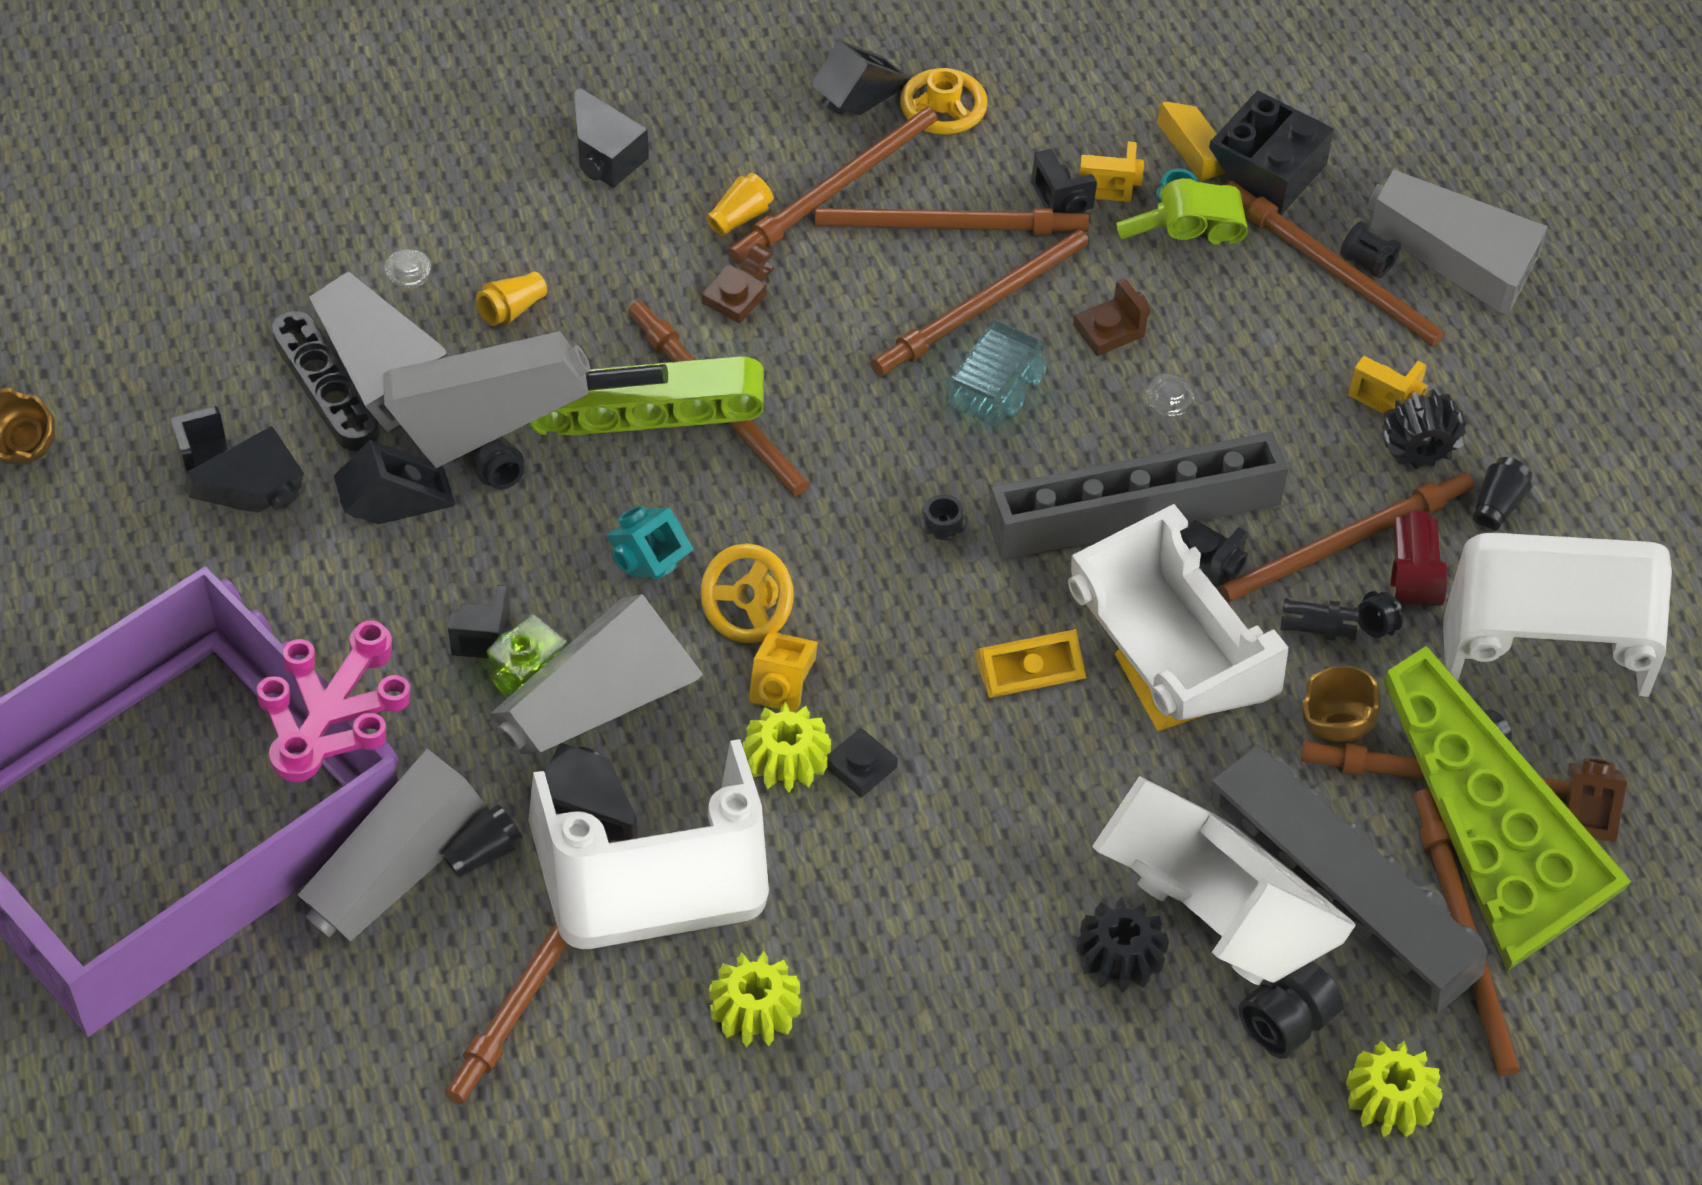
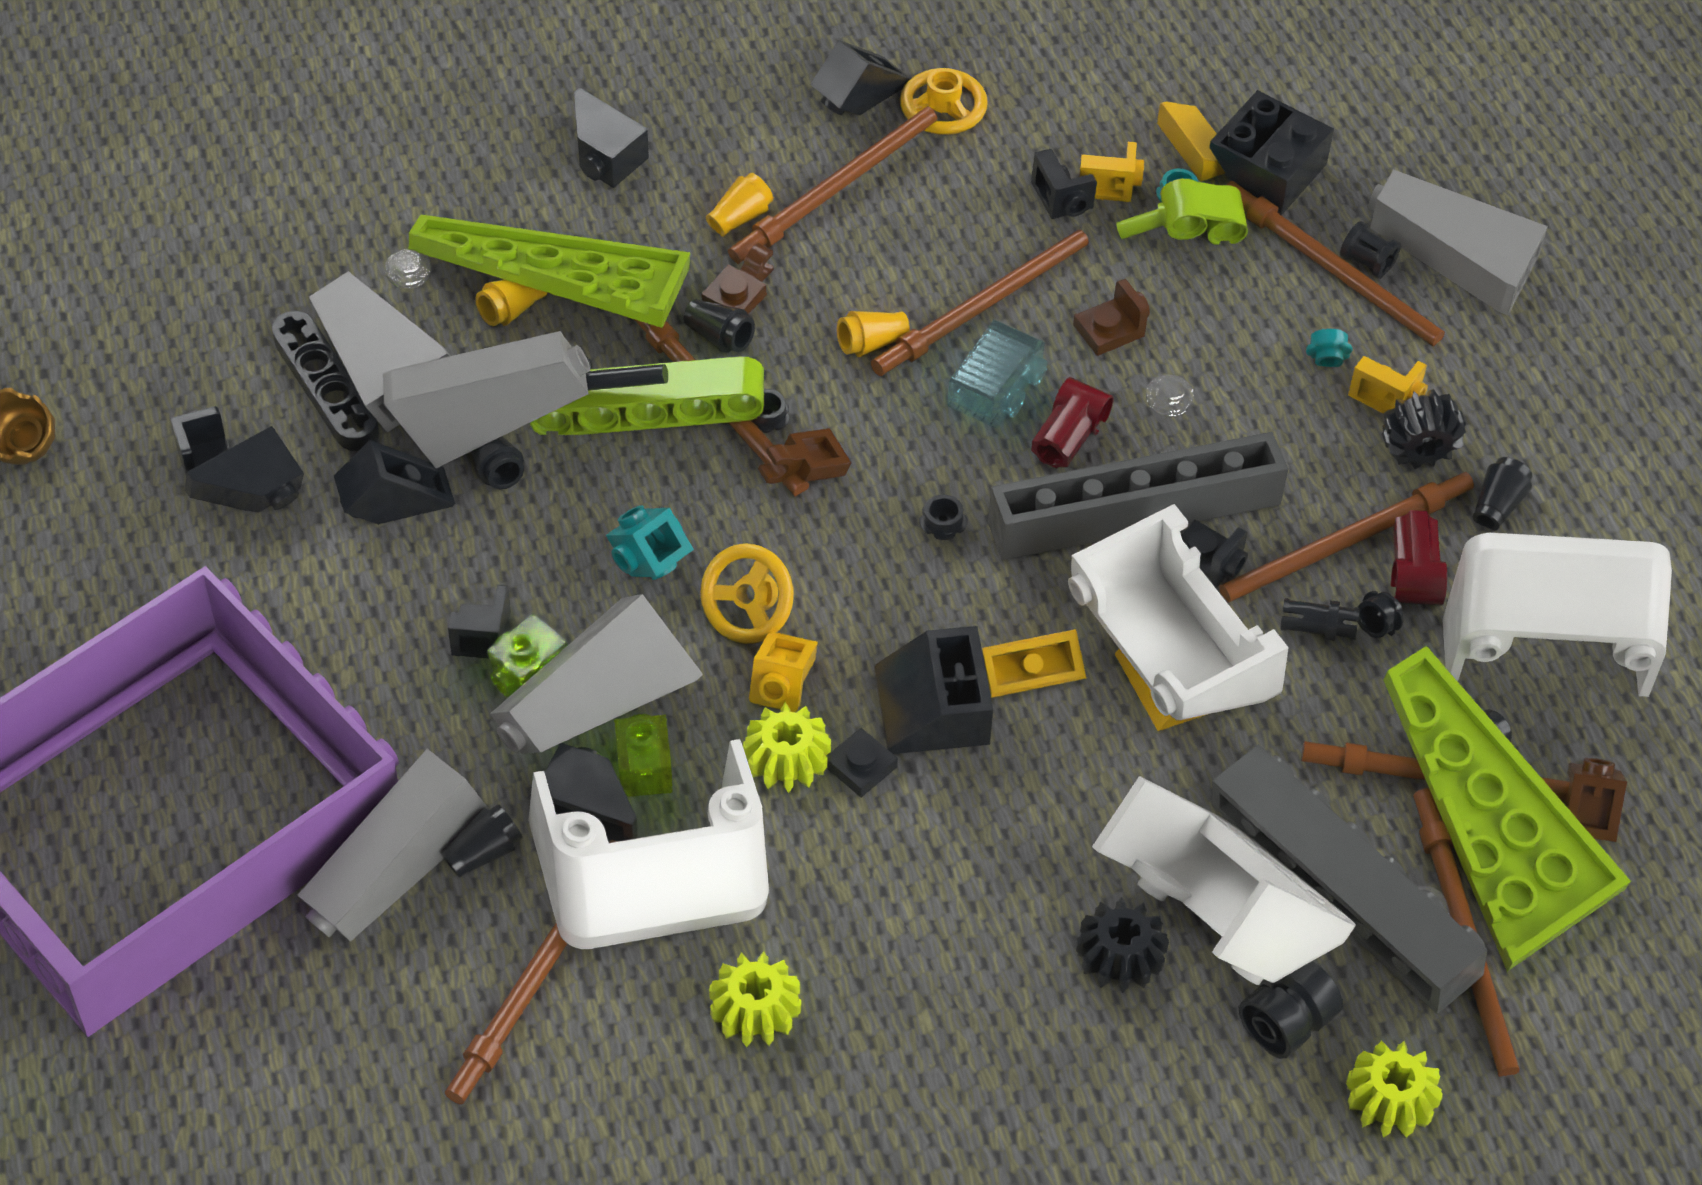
(330, 705): dark pink plant -> none
(595, 272): none -> lime wing
(643, 755): none -> clear neon green brick
(720, 324): none -> black cone
(776, 405): none -> black plate
(812, 453): none -> reddish brown plate
(868, 331): none -> yellow cone
(935, 692): none -> black slope
(1040, 221): dark orange bar -> none
(1073, 417): none -> dark red piece
(1329, 347): none -> teal plate
(1344, 697): pearl gold hair -> none

